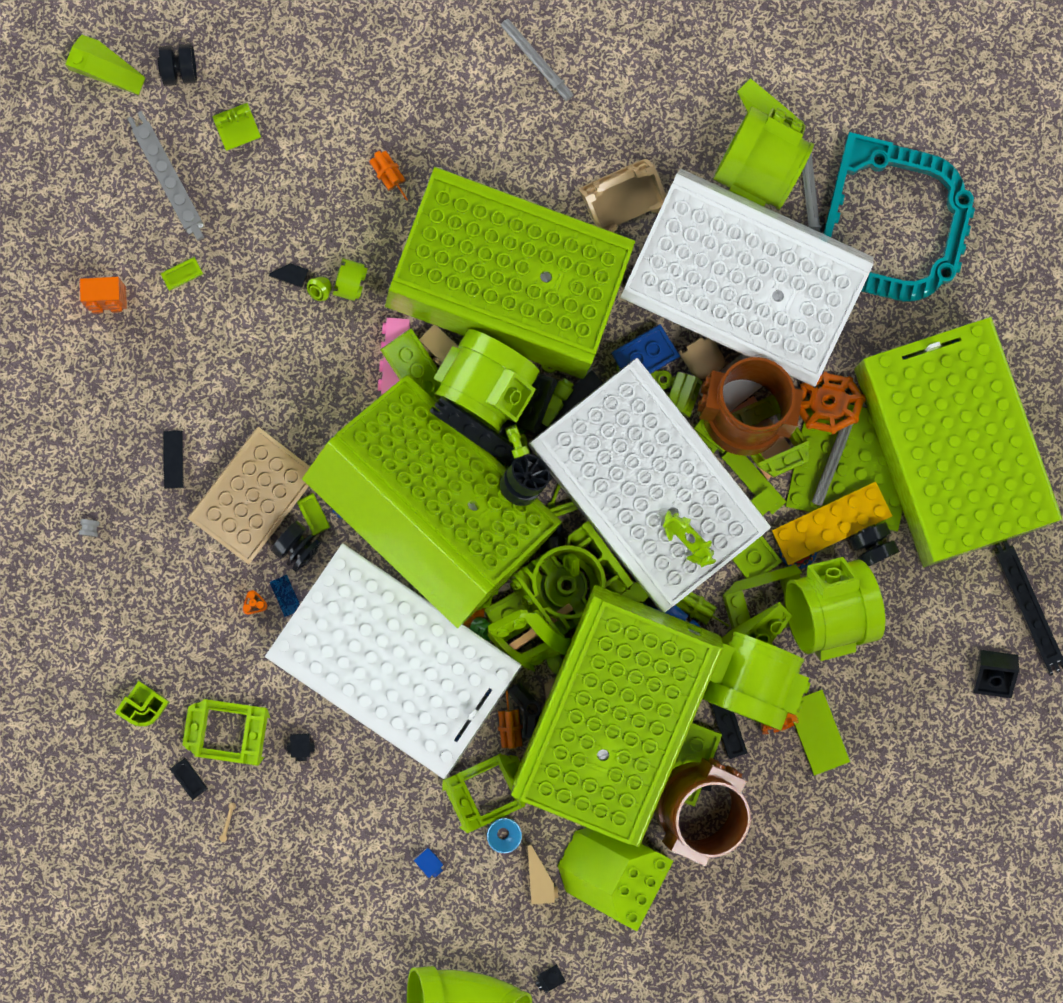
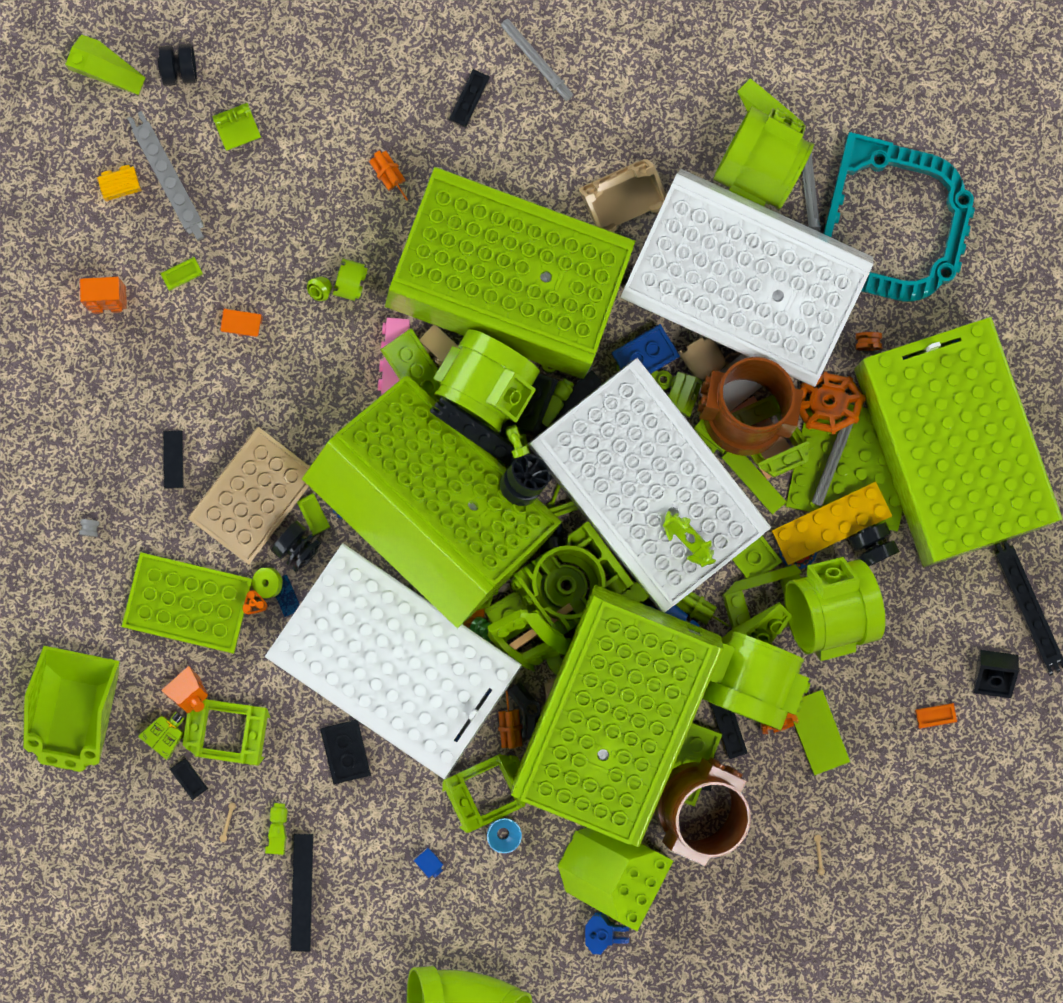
(69, 708): none -> lime windscreen
(119, 183): none -> yellow brick
(142, 706): lime brick -> none
(164, 735): none -> lime torso
(186, 603): none -> lime plate
(187, 691): none -> orange torso
(241, 322): none -> orange panel
(274, 579): none -> lime piece
(277, 831): none -> lime piece
(291, 274): black tile -> none
(300, 746): black brick -> none
(302, 892): none -> black tile
(345, 751): none -> black tile
(469, 98): none -> black tile
(540, 882): tan slope -> none
(549, 979): black bracket -> none
(571, 564): lime tile -> none
(604, 934): none -> blue hinge
(764, 501): lime bracket -> none
(817, 838): none -> tan hinge
(868, 341): none -> orange wheel
(936, 715): none -> orange tile

